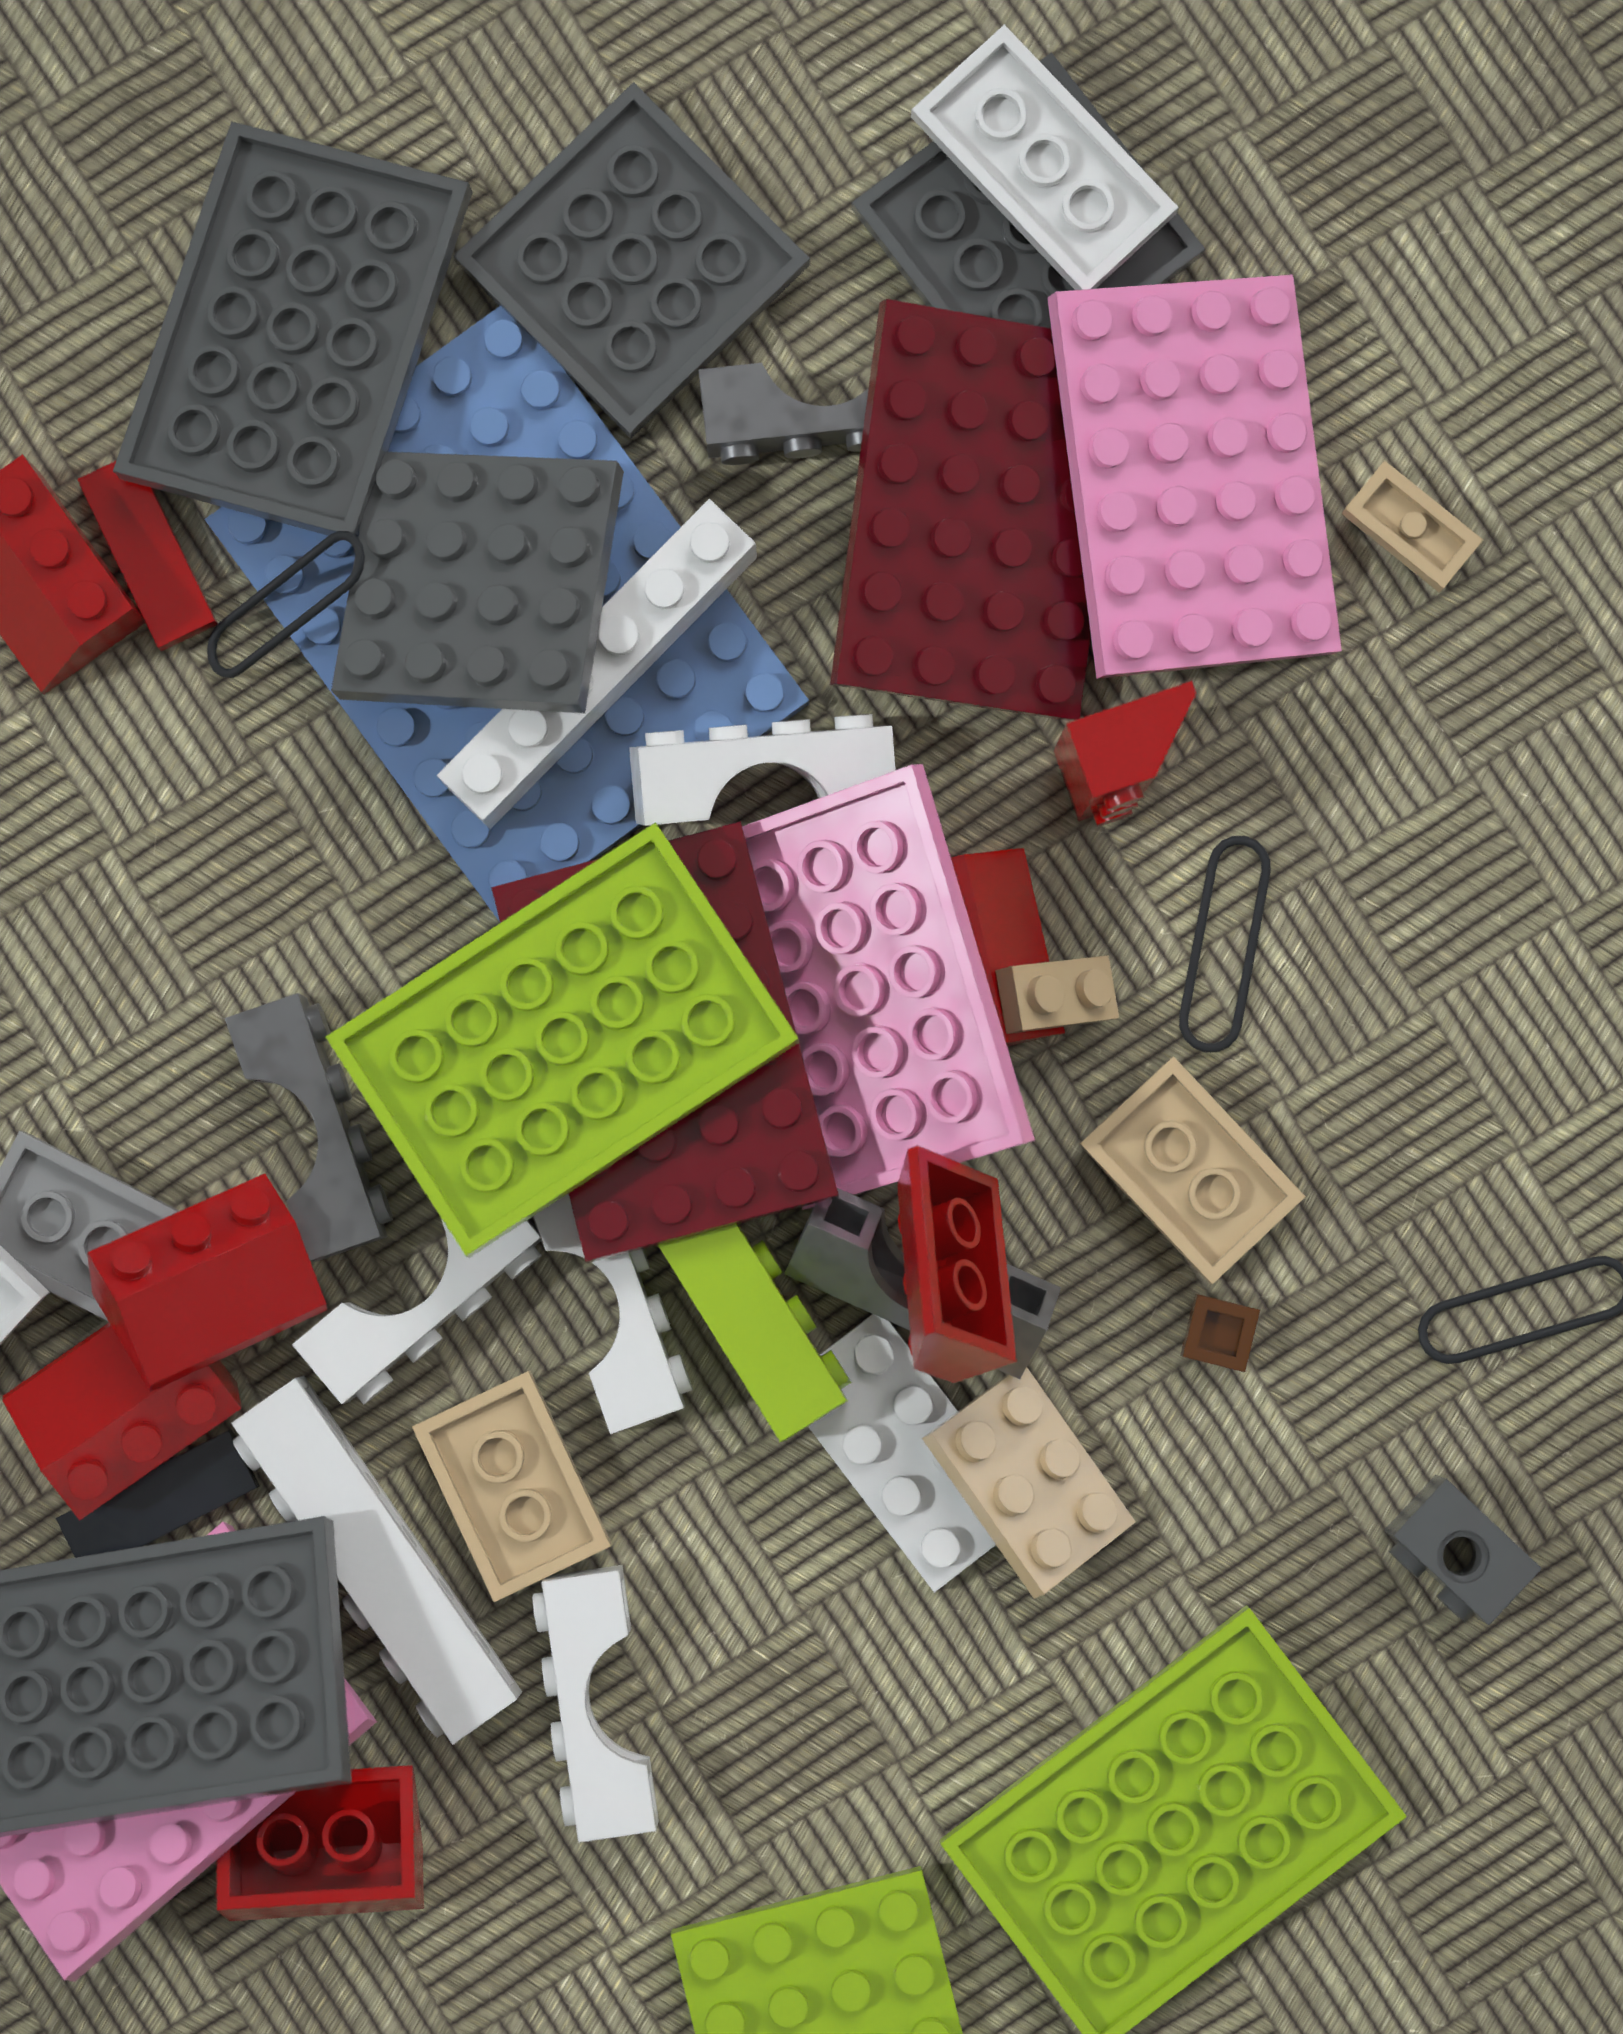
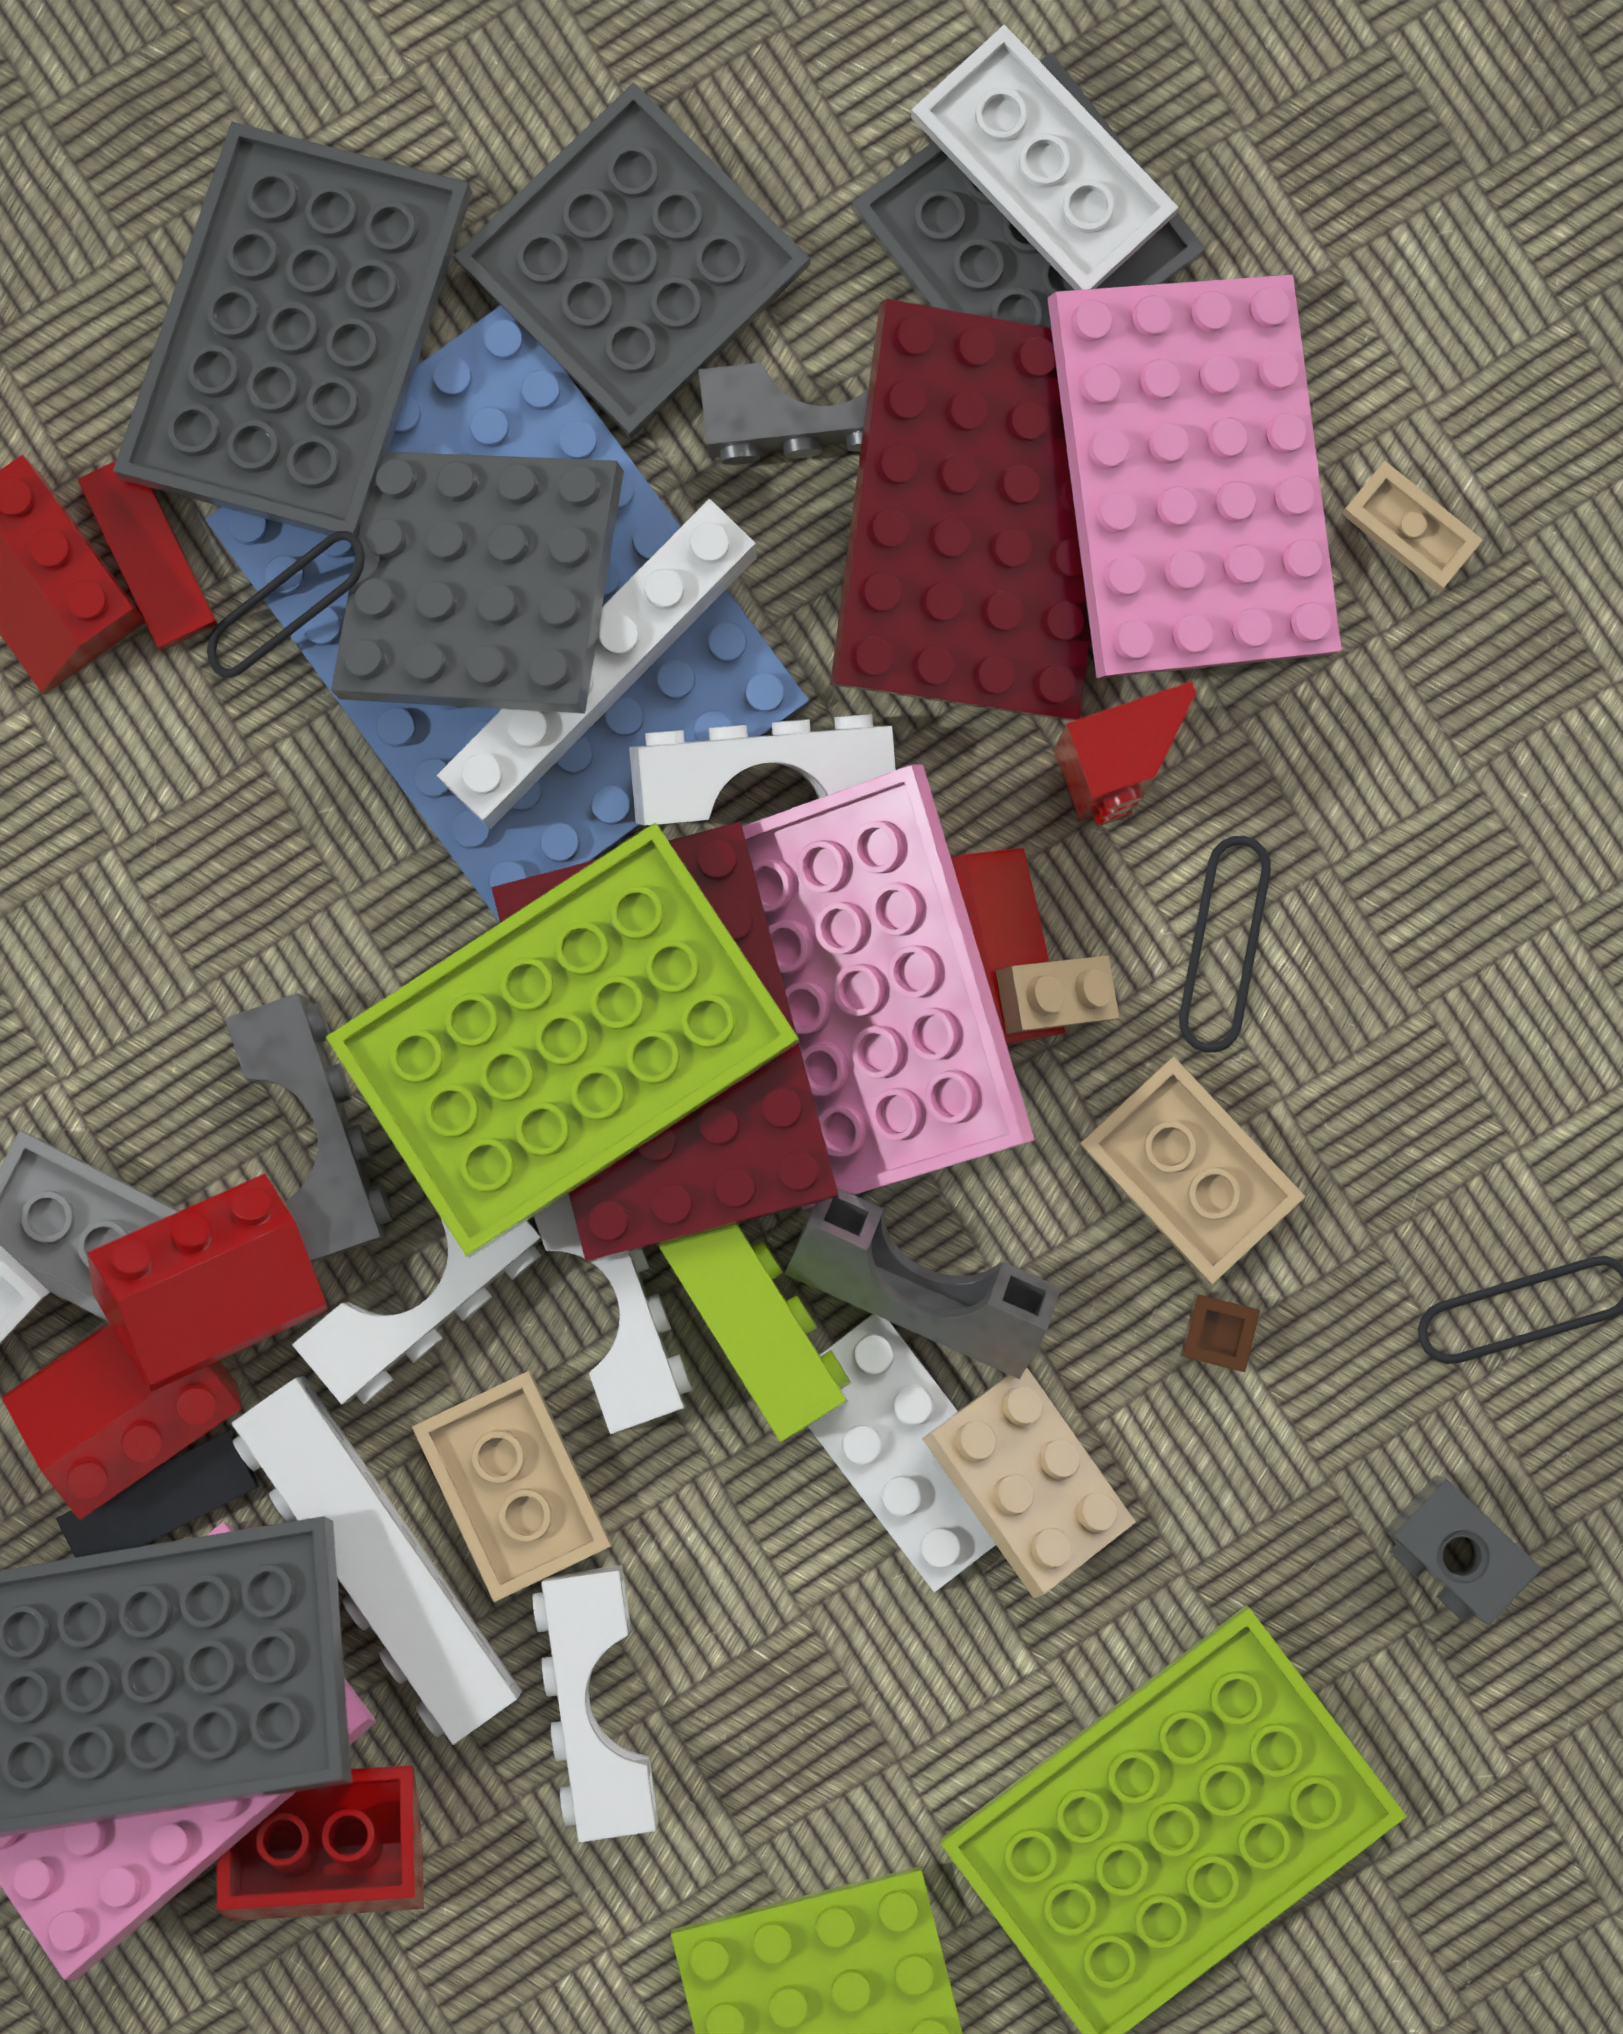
(954, 1267): red slope -> none

